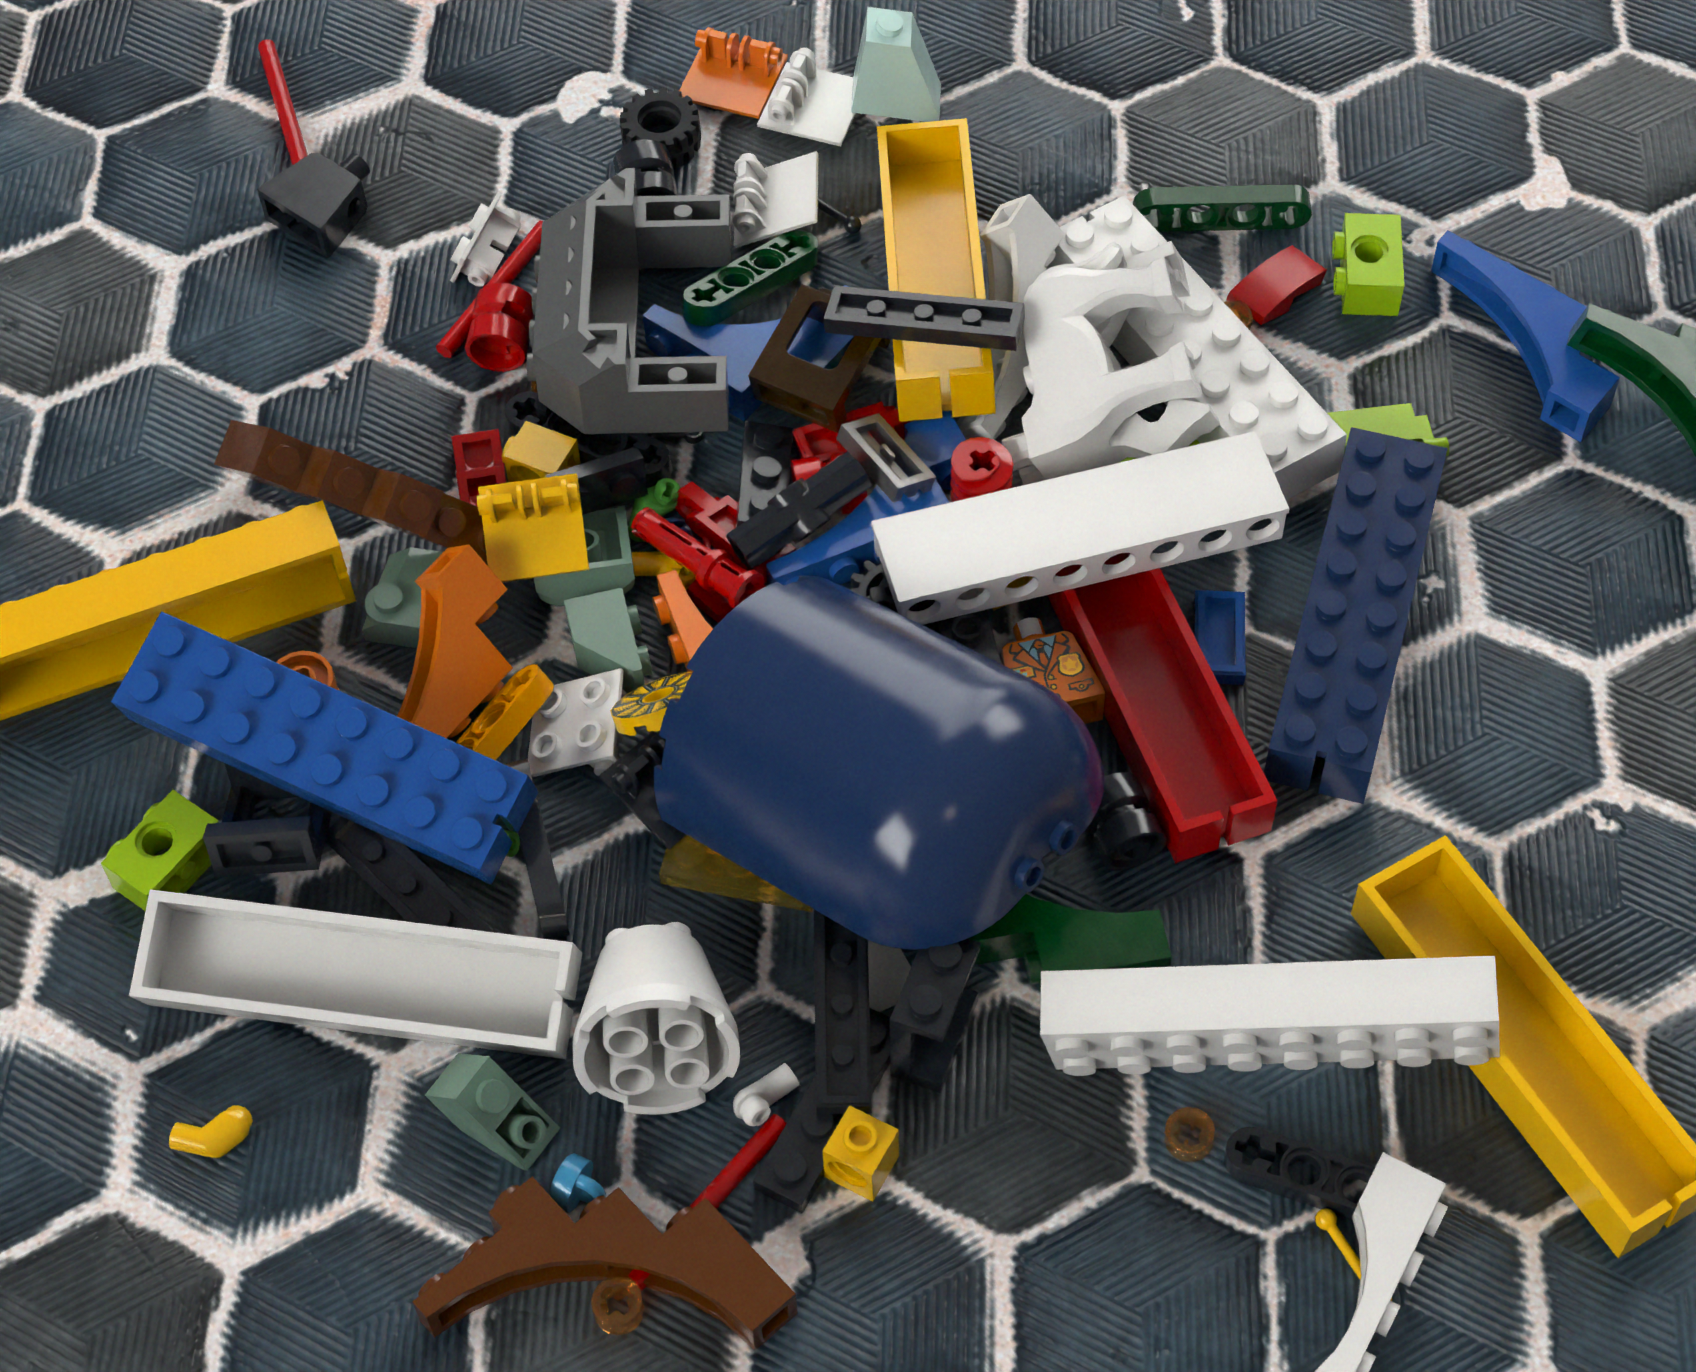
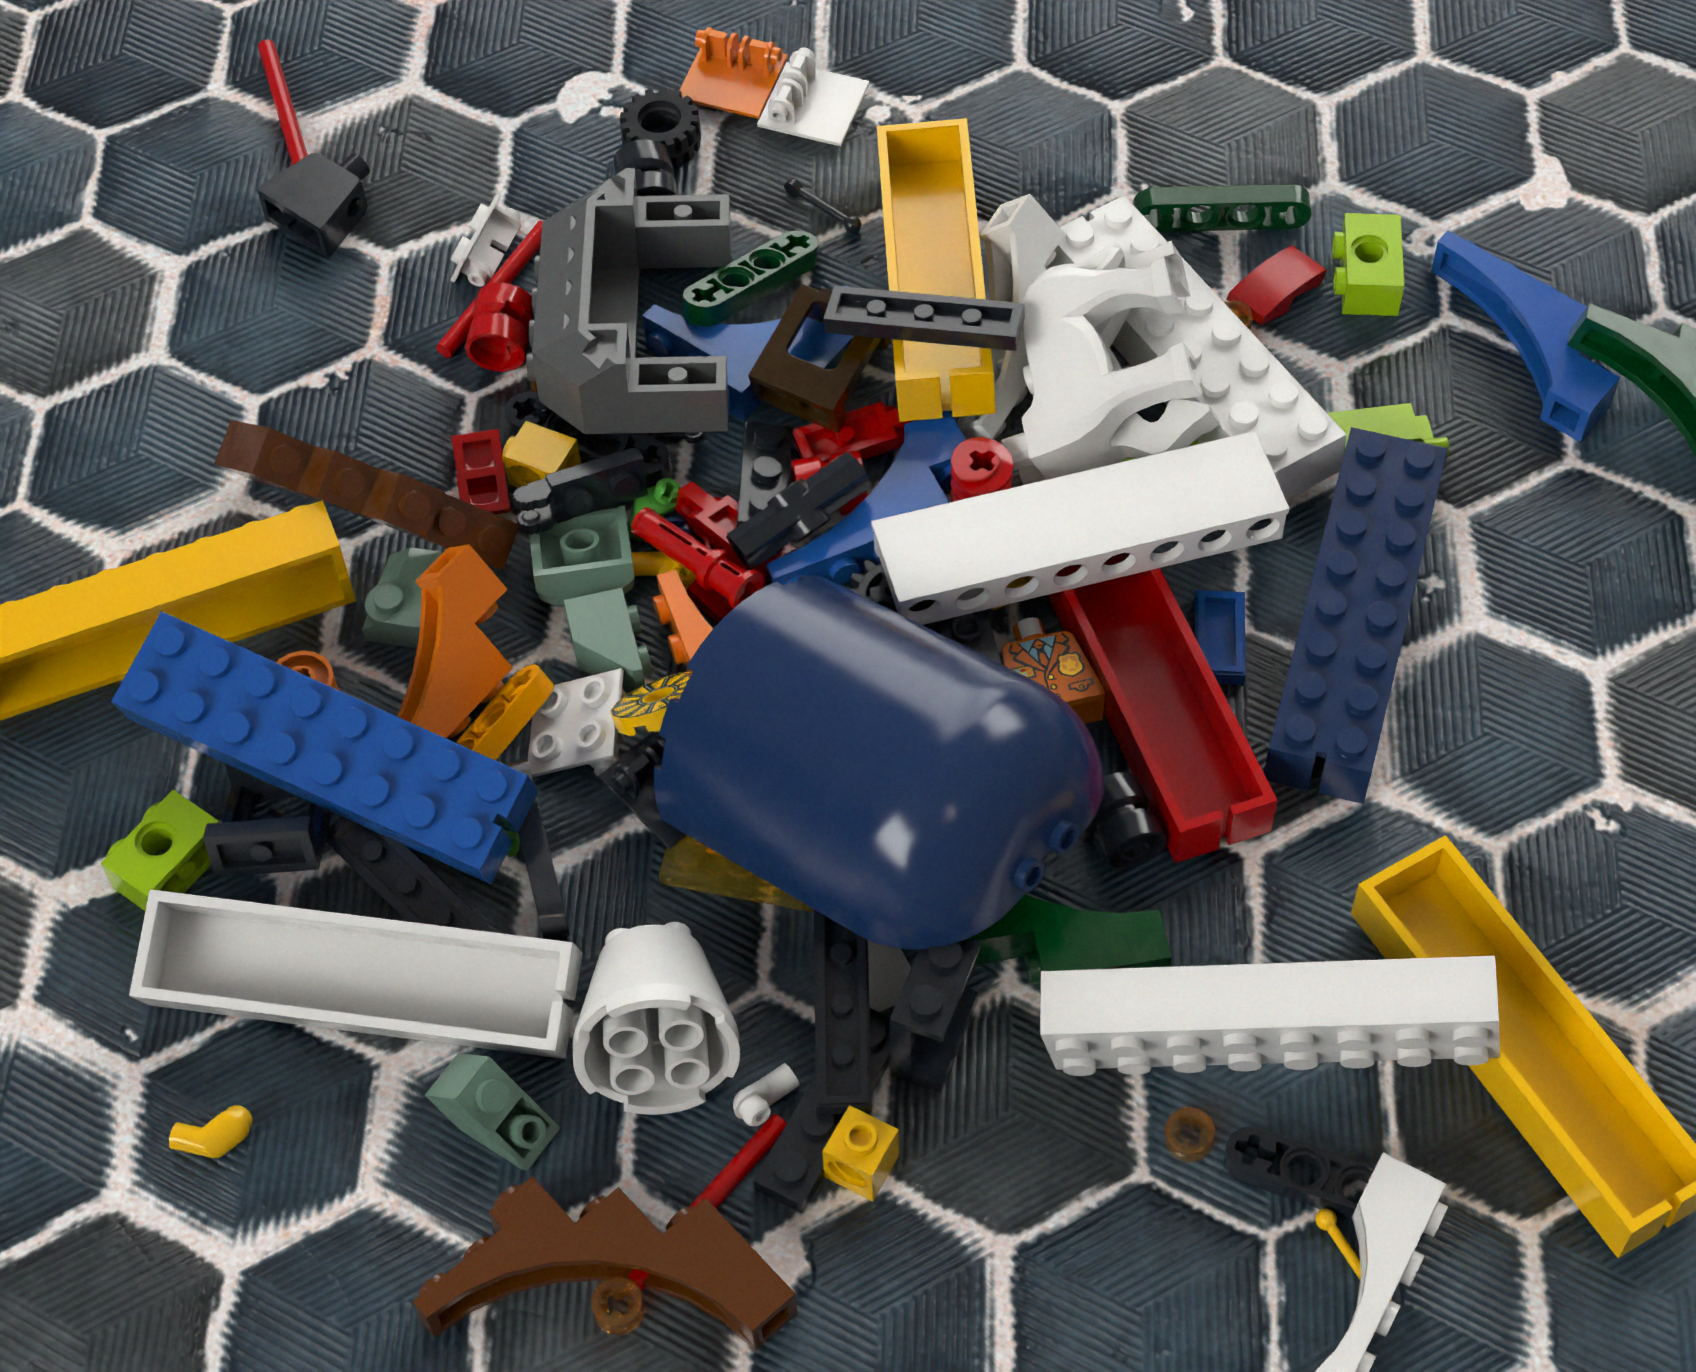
(533, 527): yellow hinge -> none
(574, 1183): dark azure tile -> none
(774, 197): white hinge -> none
(879, 460): flat silver tile -> none
(894, 69): light aqua slope -> none

